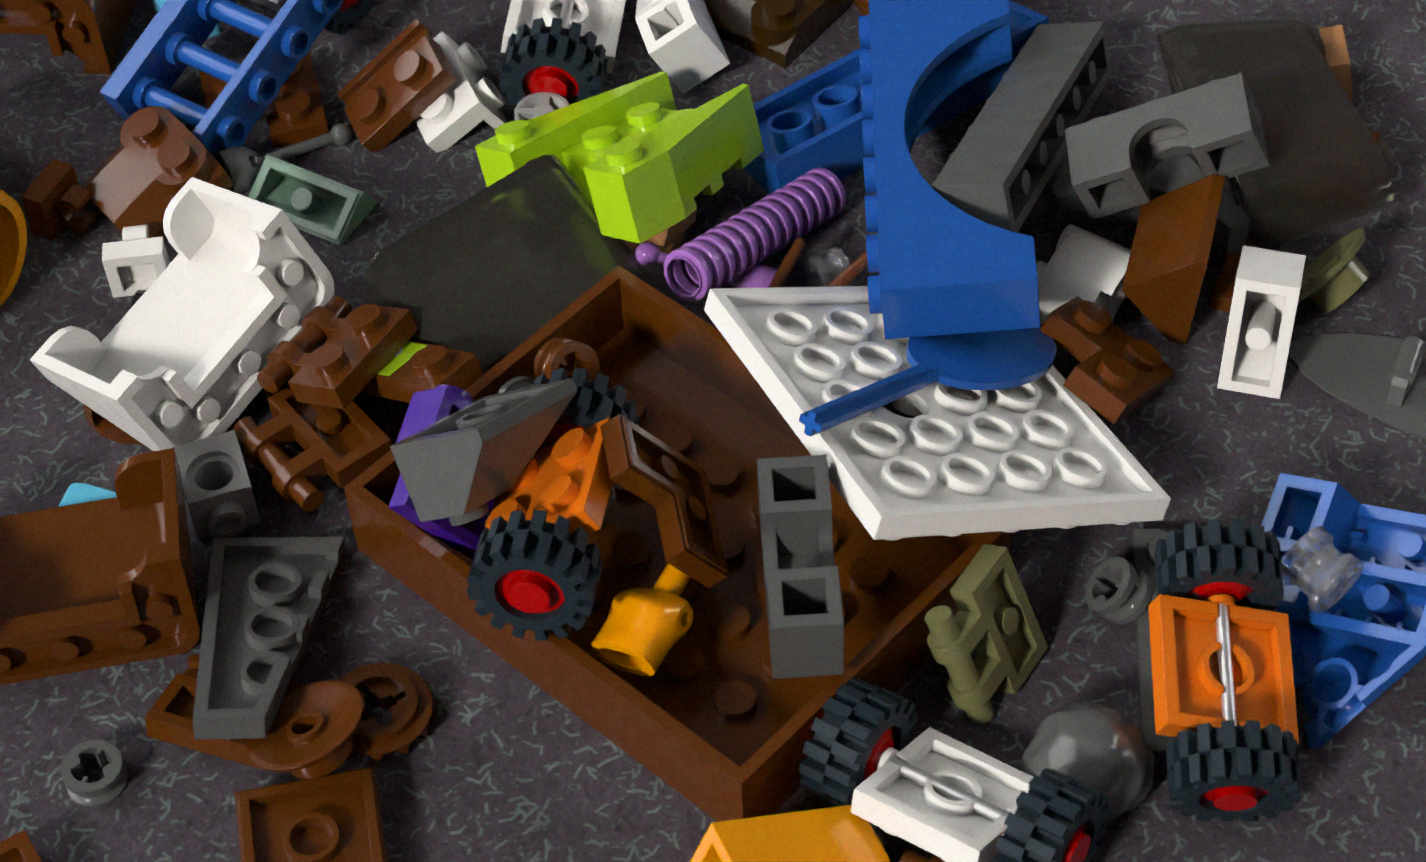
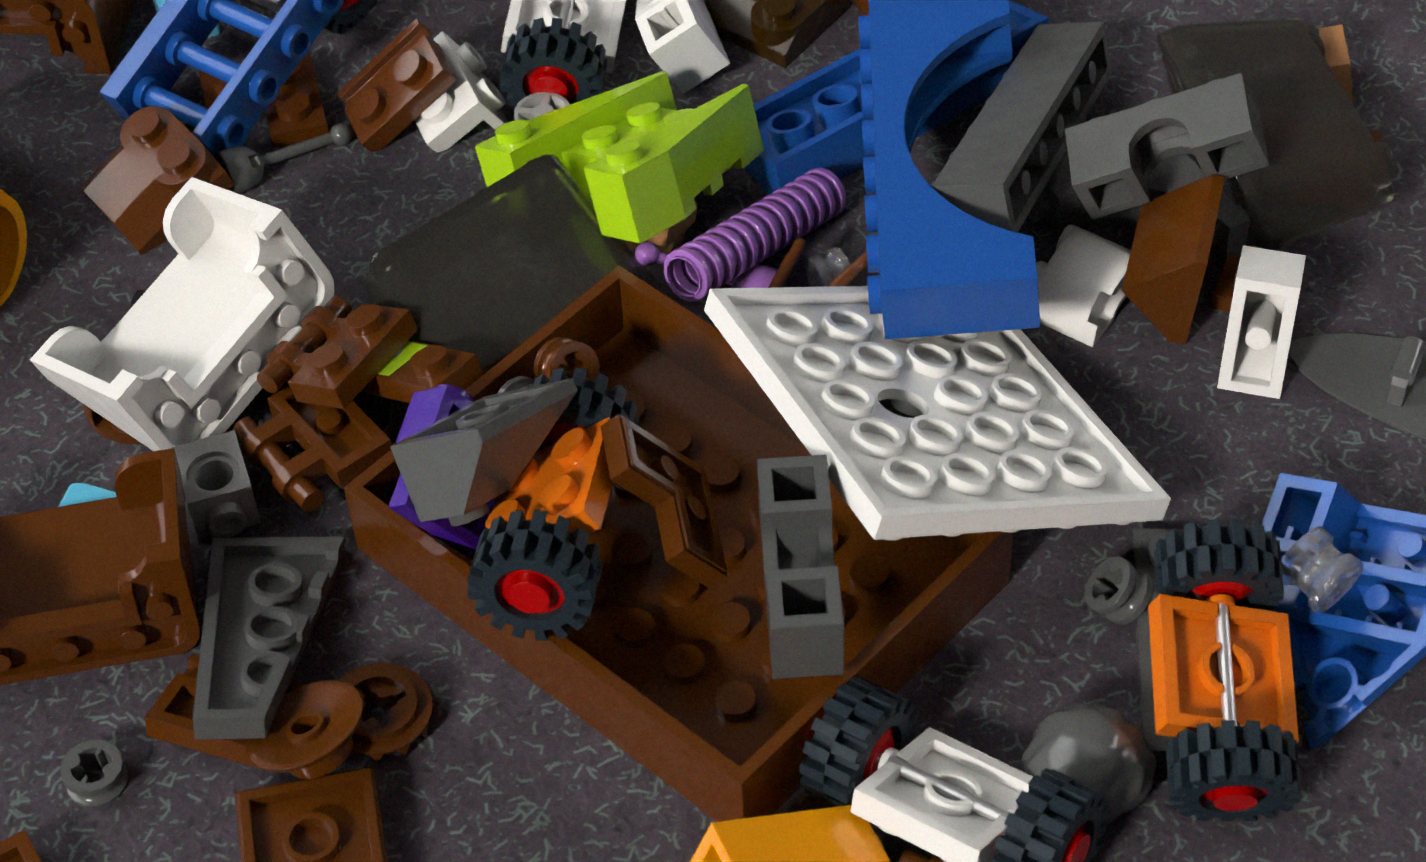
(57, 202): reddish brown tile -> none
(134, 261): white tile -> none
(311, 200): sand green slope -> none
(645, 624): light orange piece -> none
(957, 360): blue piece -> none
(993, 620): olive plate -> none
(1114, 368): reddish brown plate -> none
(1335, 273): olive piece -> none

